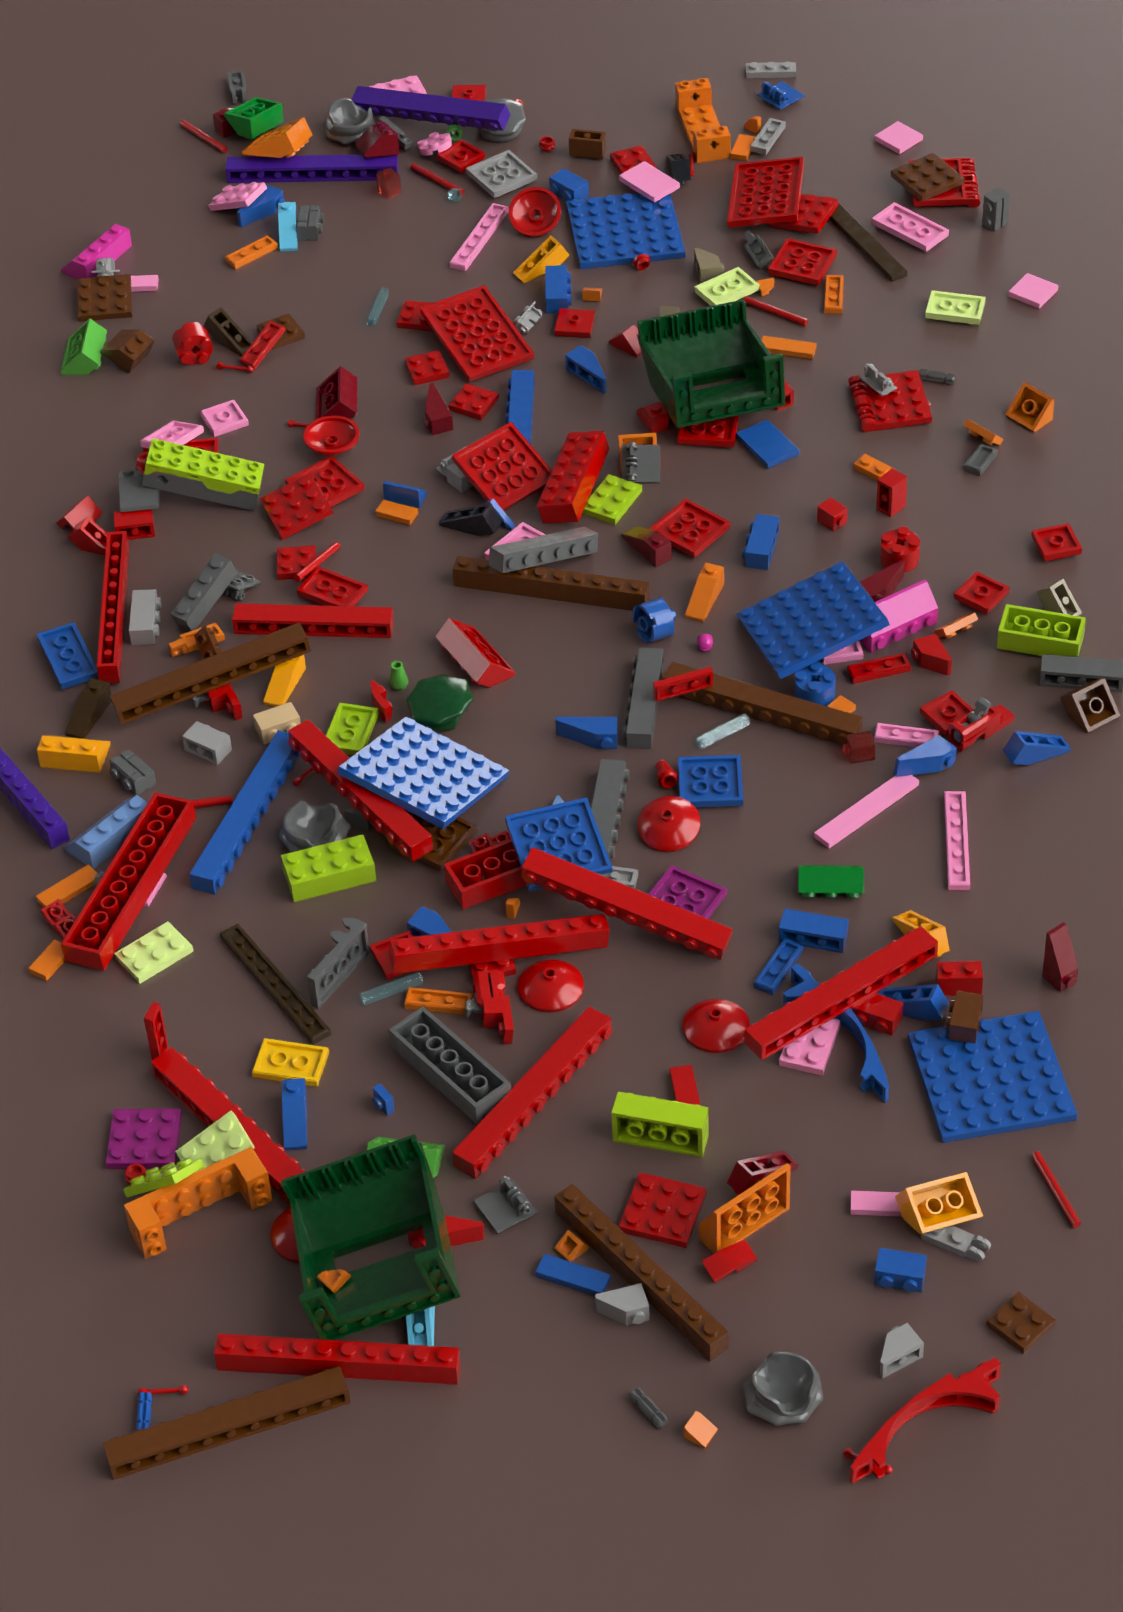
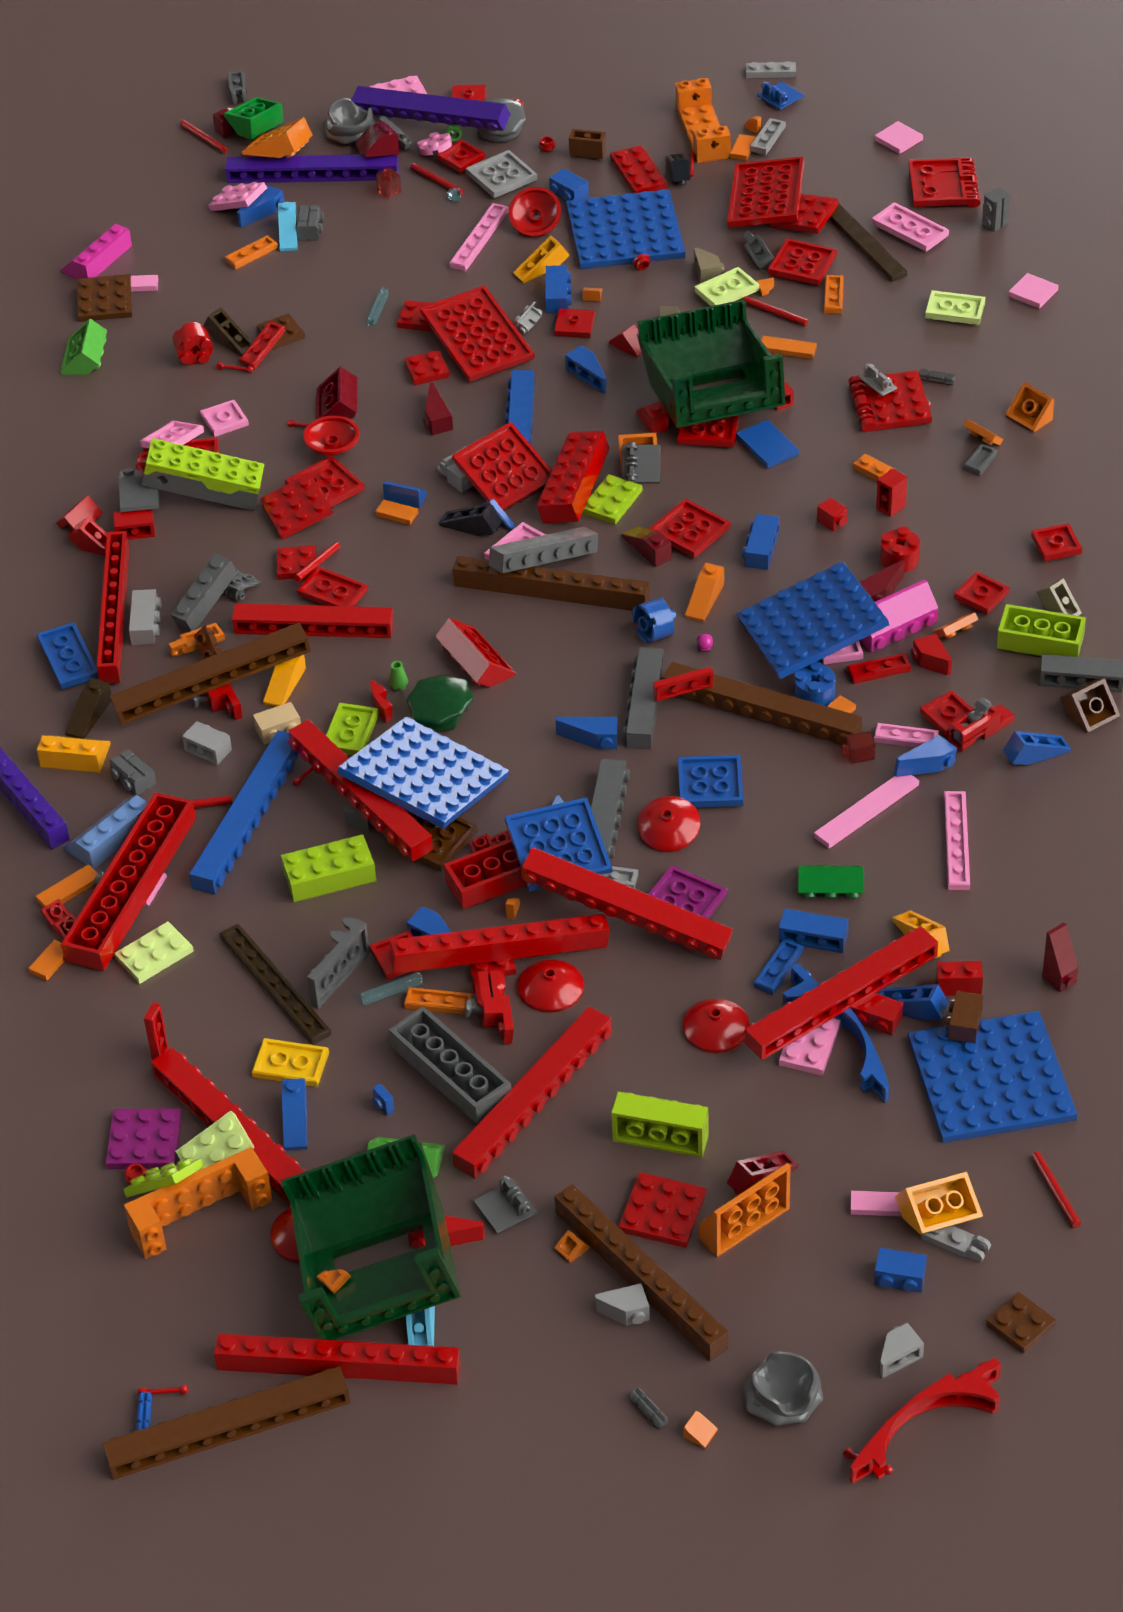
(105, 267): light grey hinge -> none
(128, 348): reddish brown slope -> none
(312, 826): dark grey piece -> none
(473, 401): red plate -> none
(572, 1275): blue tile -> none
(649, 181): bright pink tile -> none
(666, 775): red cone -> none
(684, 1085): red tile -> none
(722, 731): clear light blue axle -> none
(729, 1259): red slope -> none
(927, 177): reddish brown plate -> none

